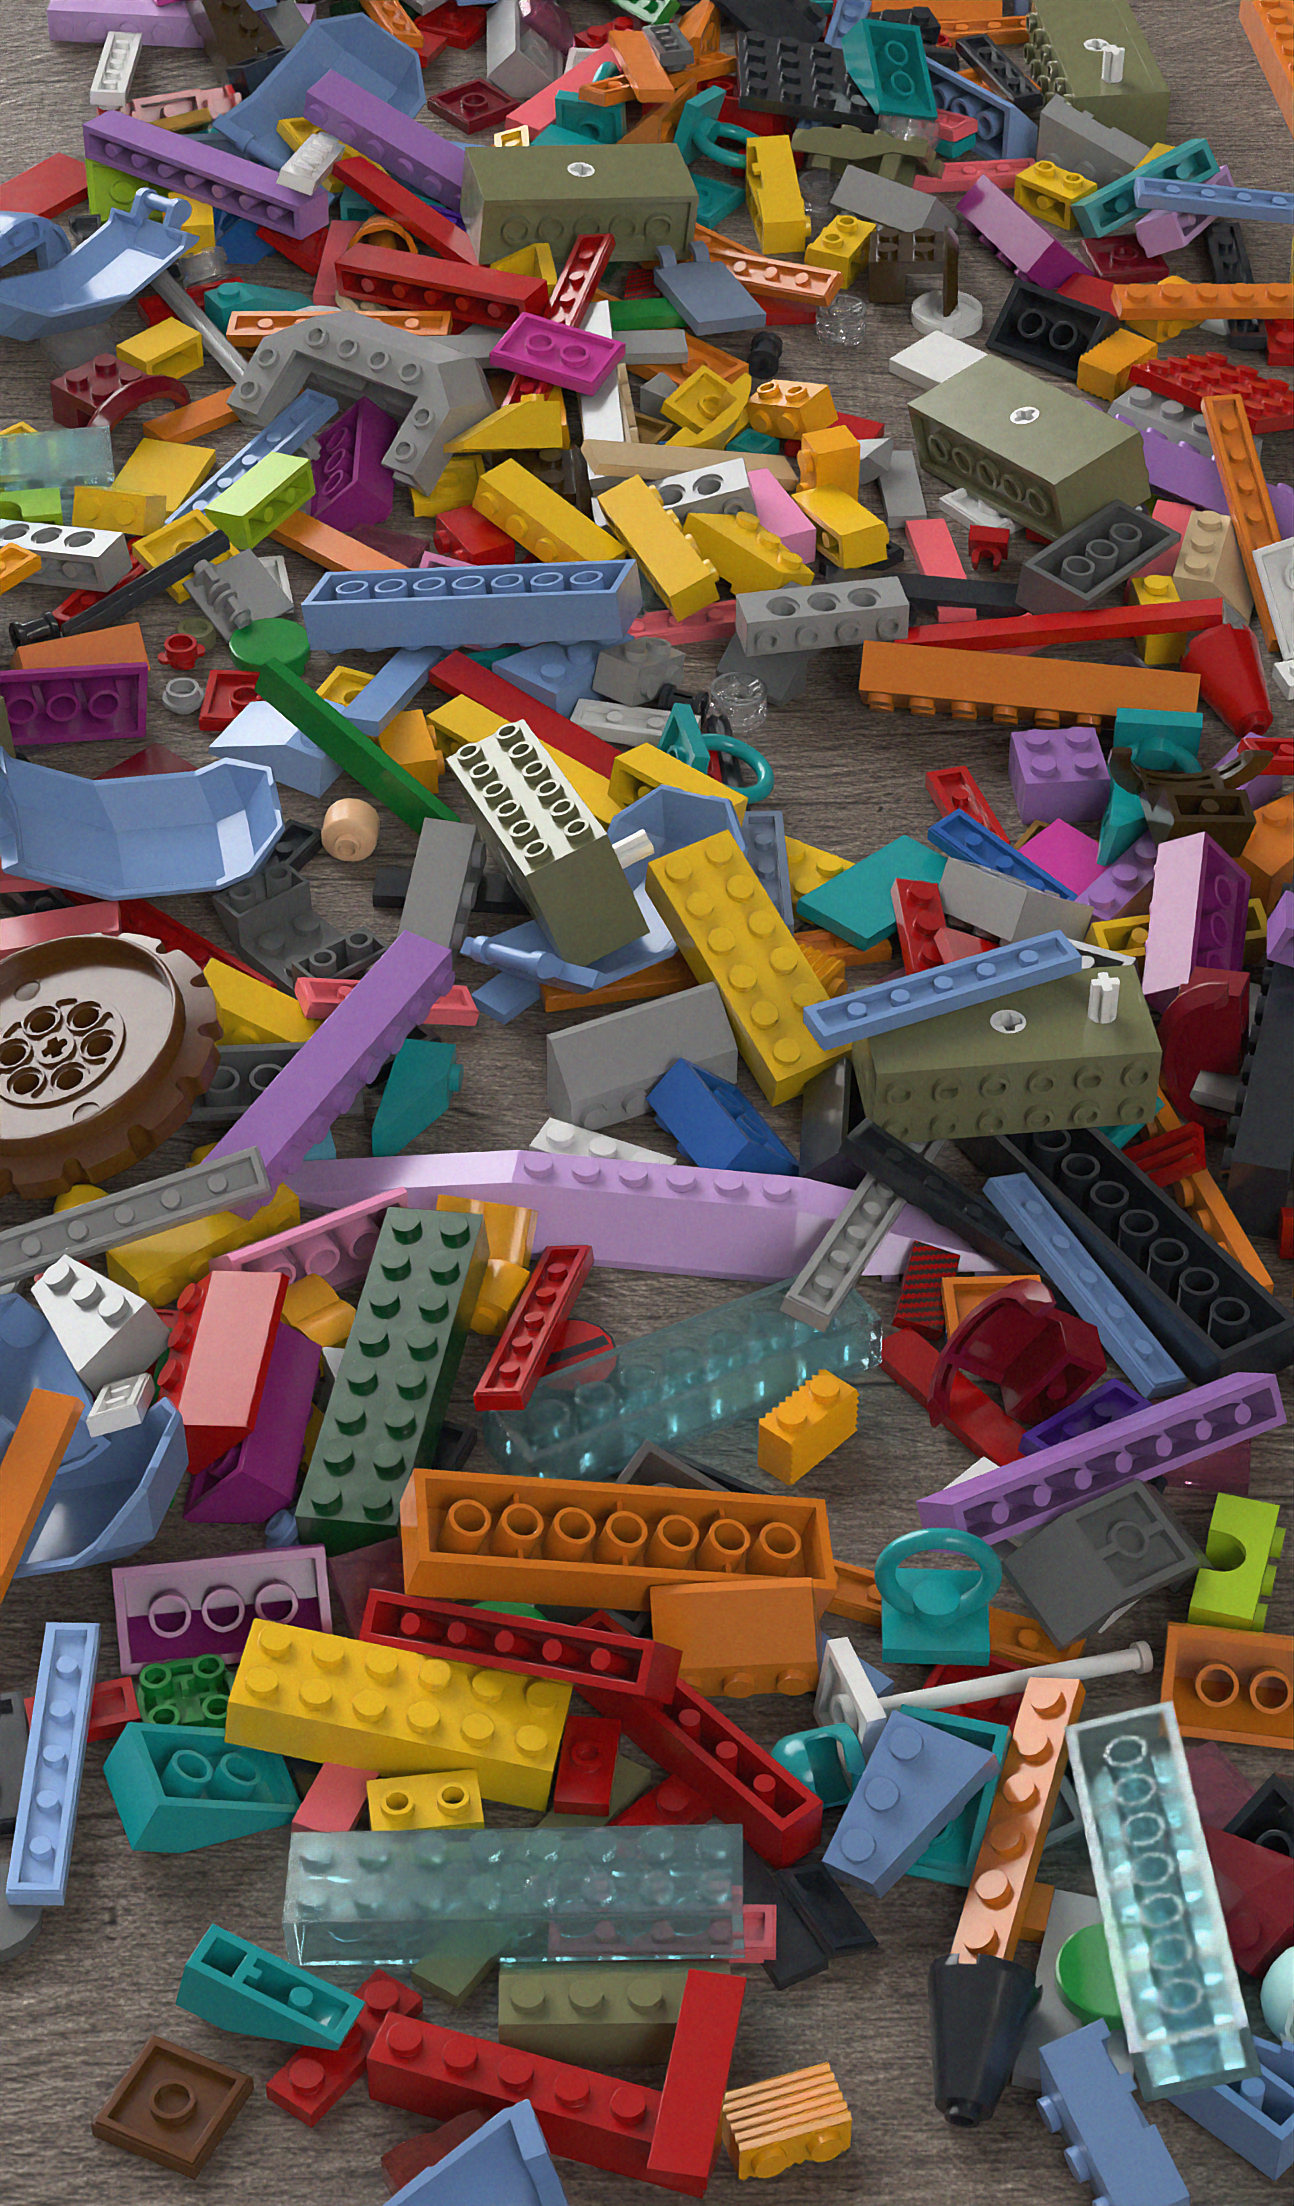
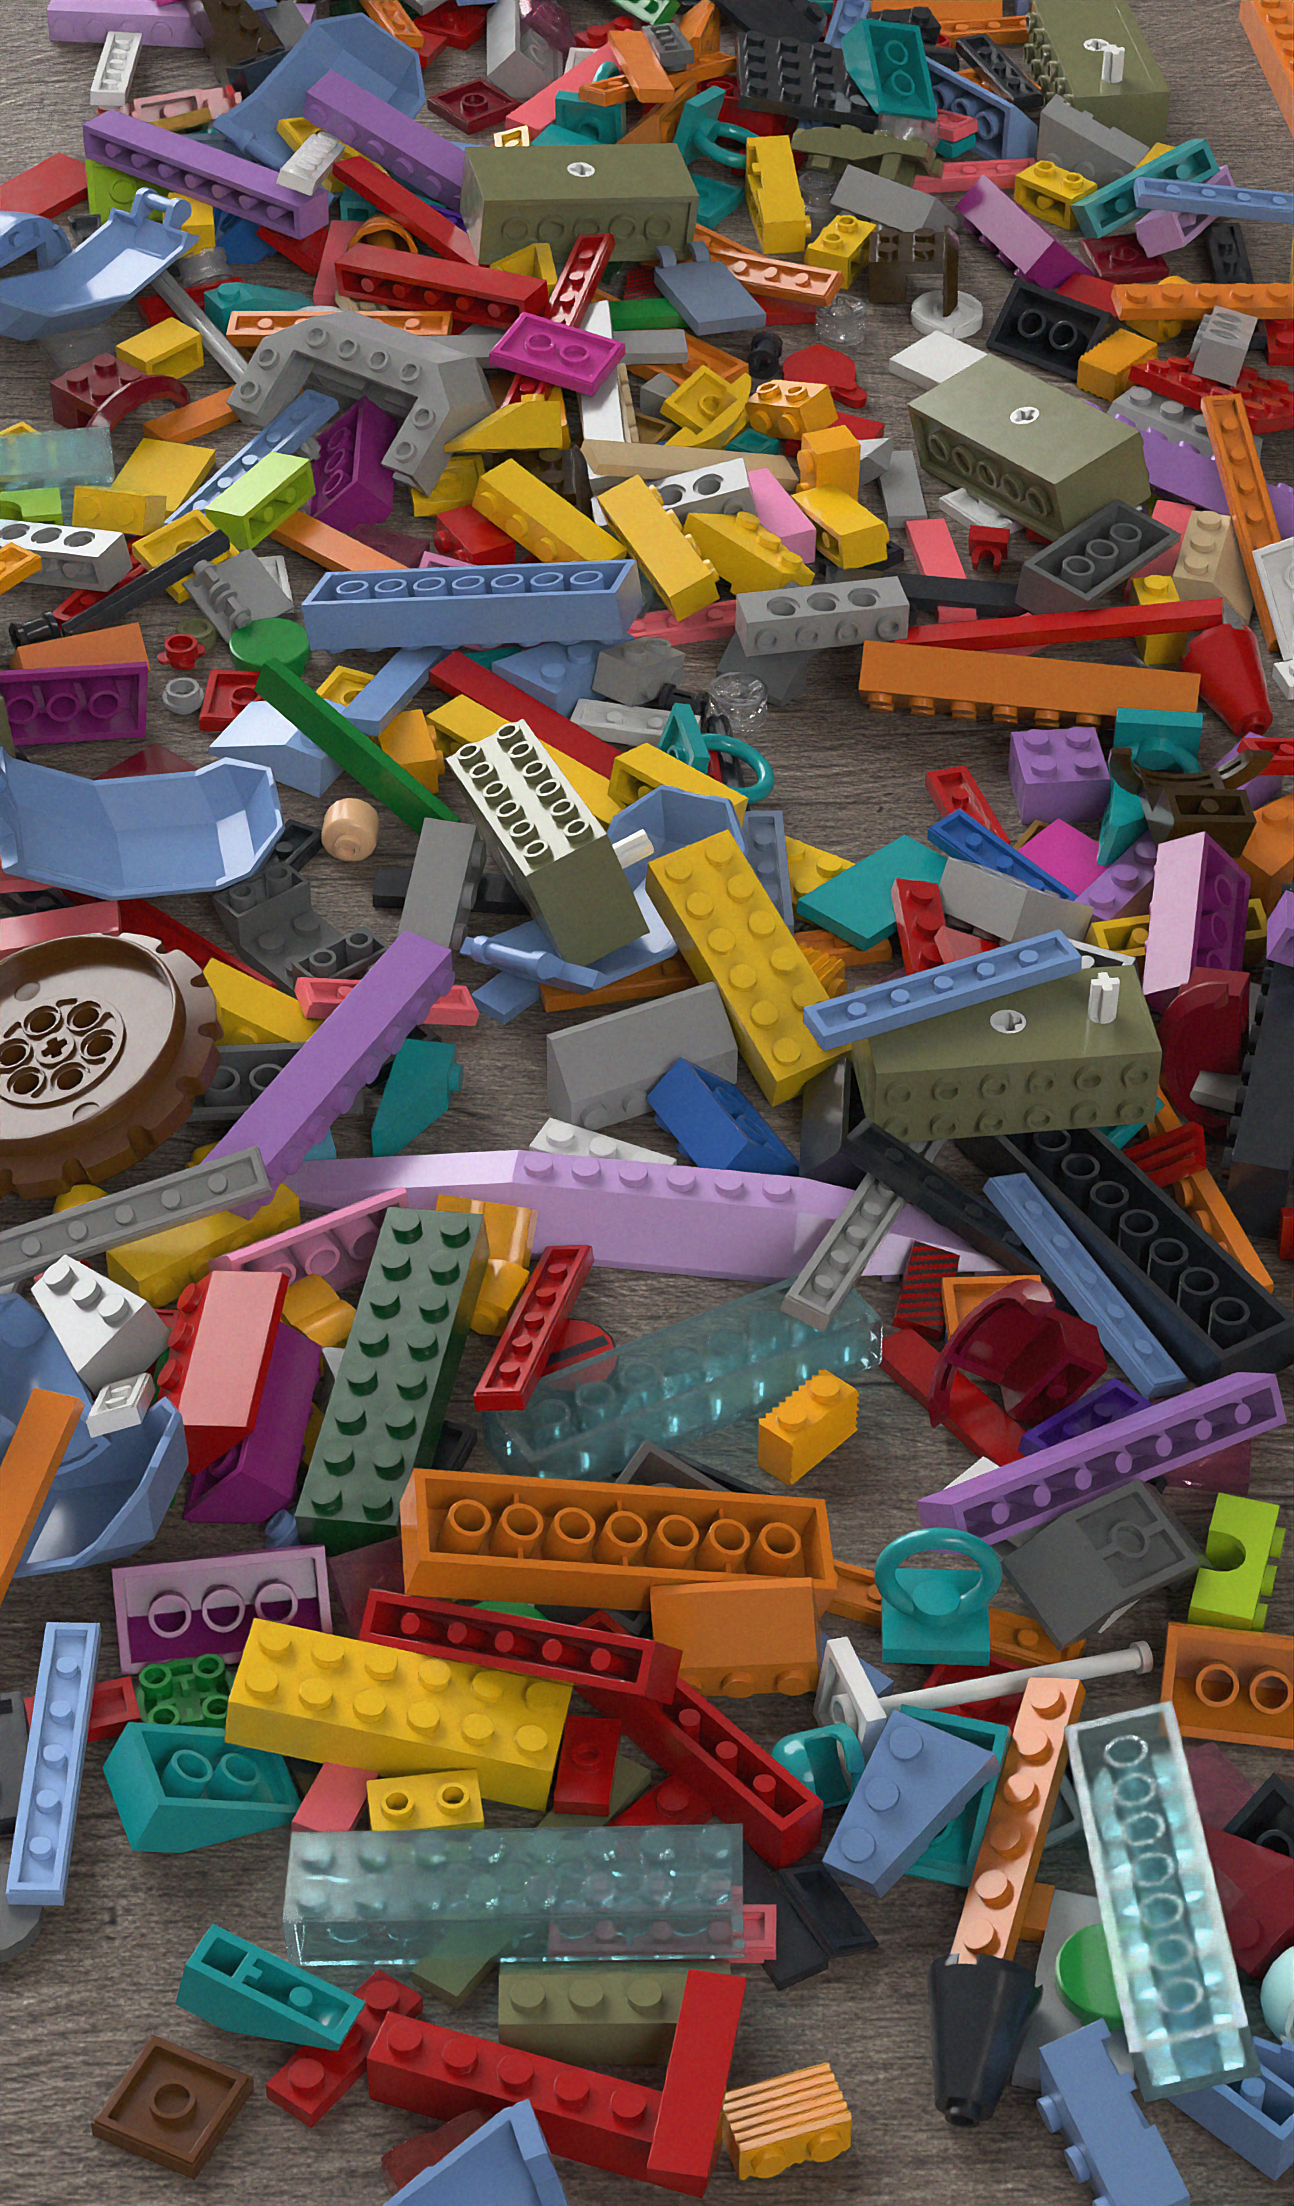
(828, 367): none -> red tile
(1222, 345): none -> light grey brick

